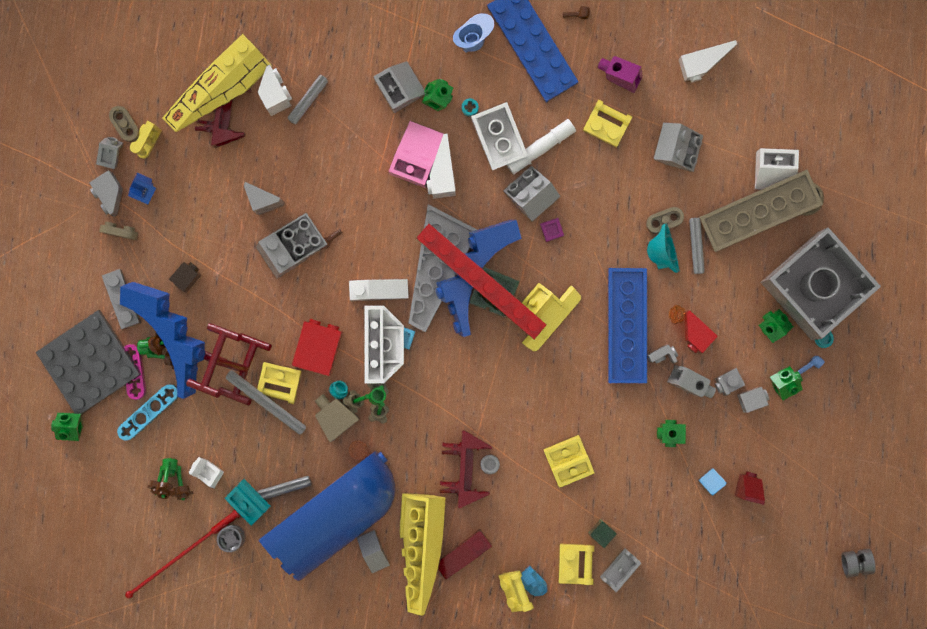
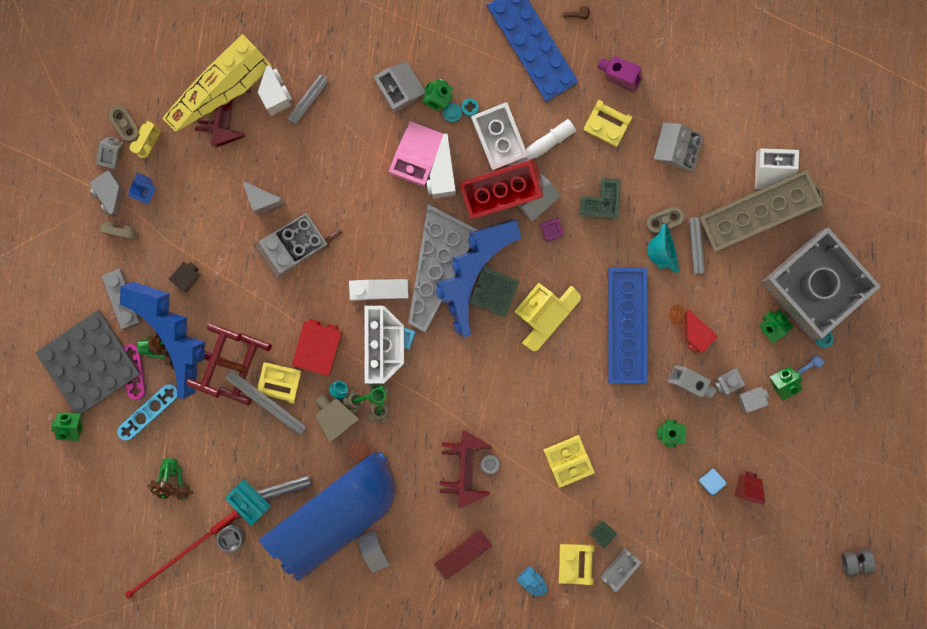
(206, 472): white bracket -> none
(422, 537): light yellow wedge -> none
(452, 112): none -> teal plate
(473, 33): medium blue piece -> none
(481, 281): red plate -> none
(502, 188): none -> red slope
(515, 592): light yellow plate -> none
(604, 206): none -> clear green brick
(659, 354): light grey bracket -> none
(700, 62): white slope -> none

